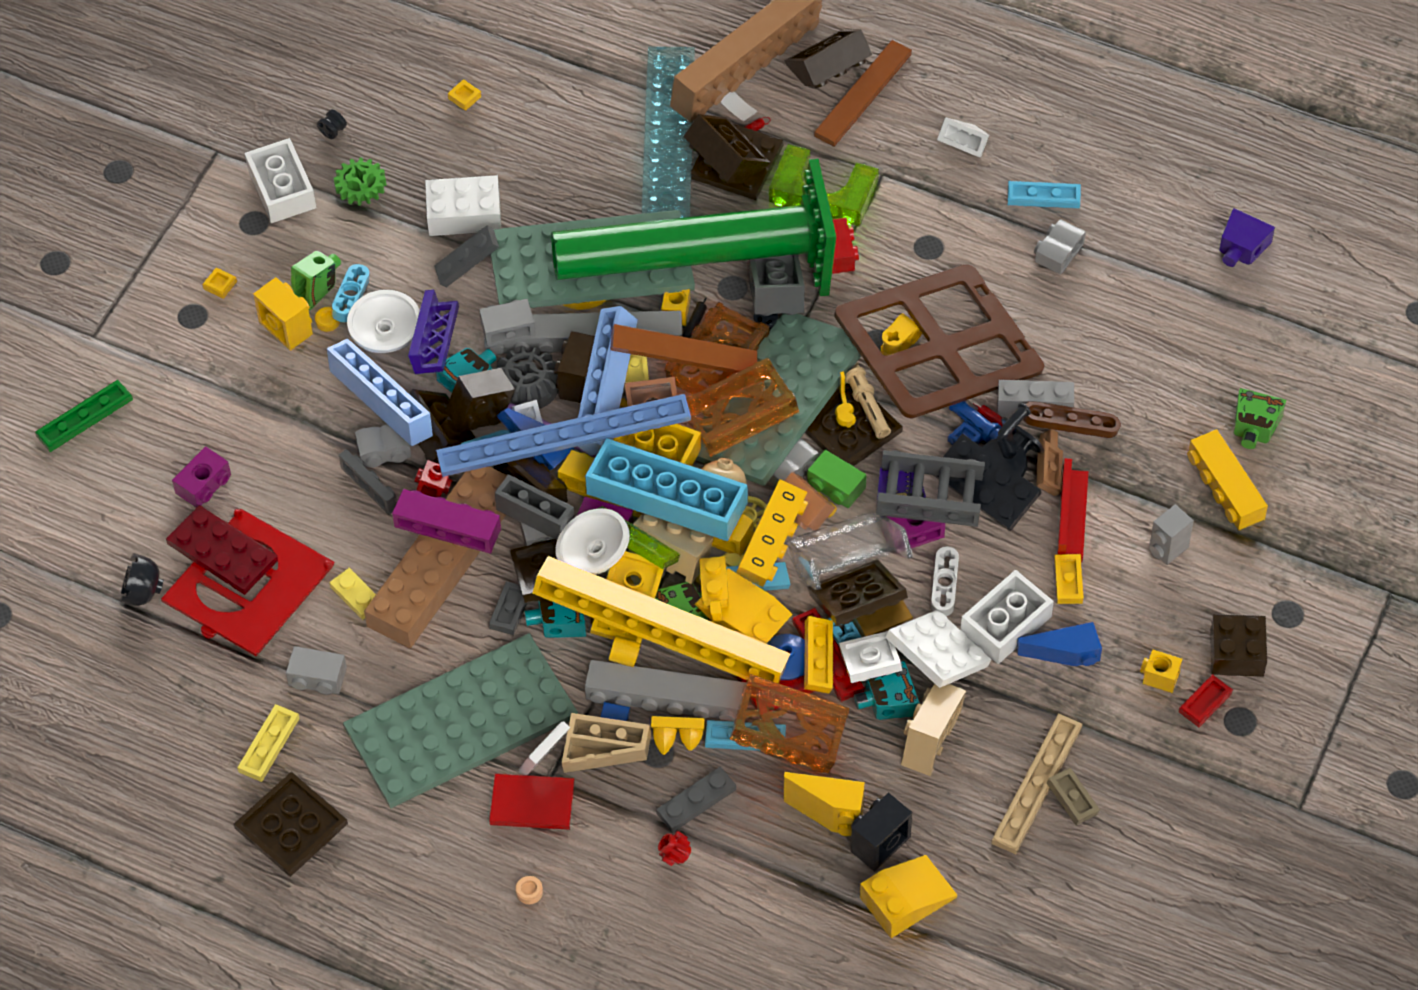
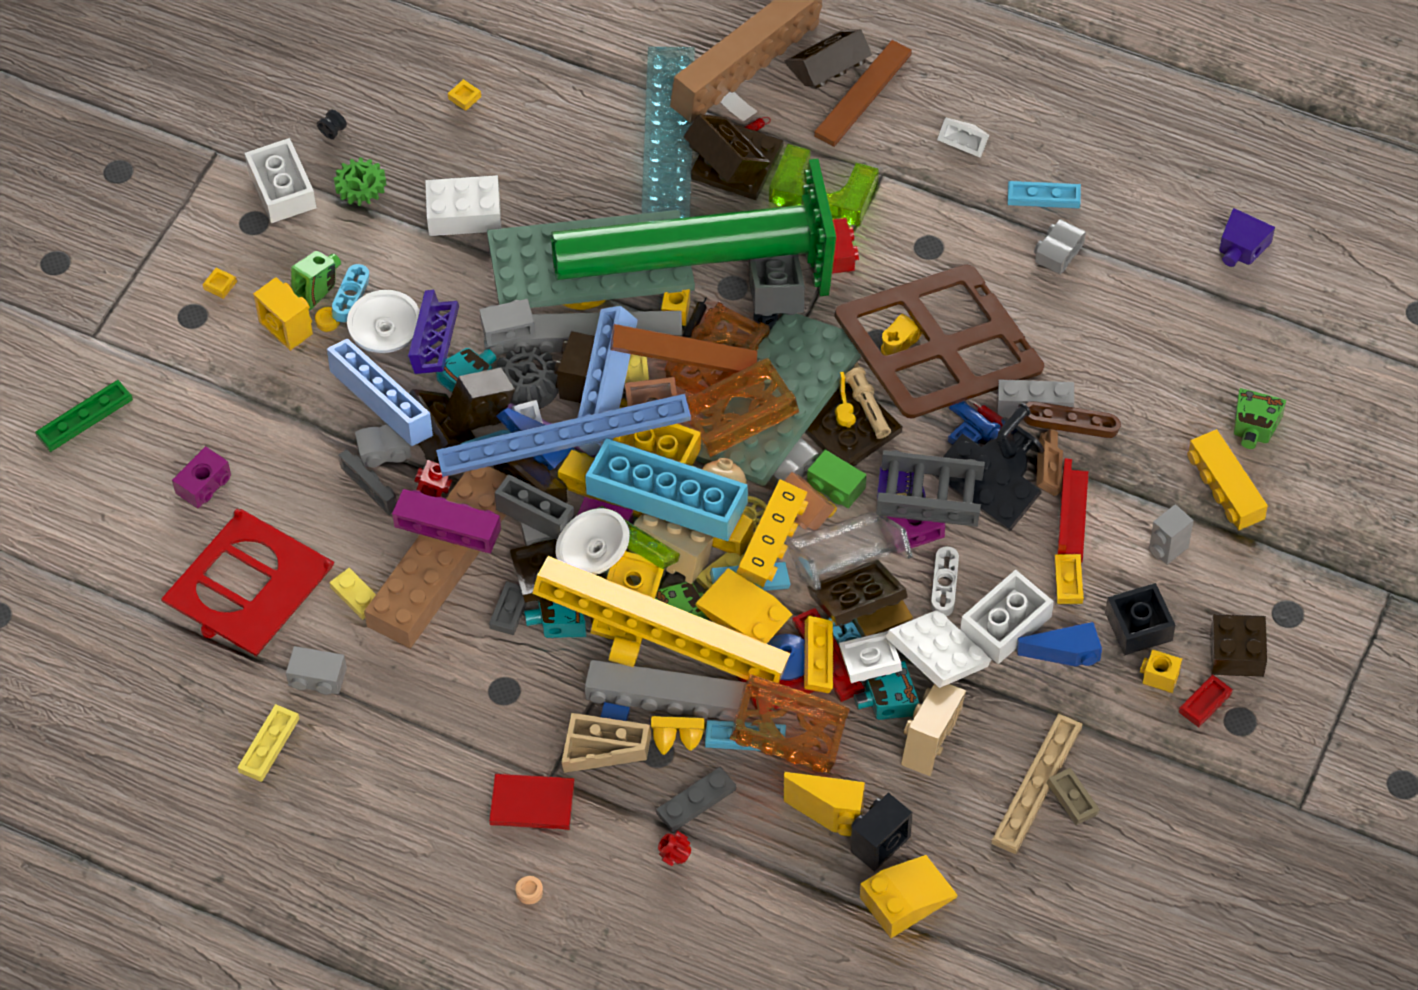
(141, 581): black cylinder -> none
(222, 549): dark red plate -> none
(290, 824): dark brown plate -> none
(459, 720): sand green plate -> none
(466, 256): dark grey plate -> none
(544, 748): white tile -> none
(714, 585): yellow hinge -> none
(1140, 619): none -> black brick

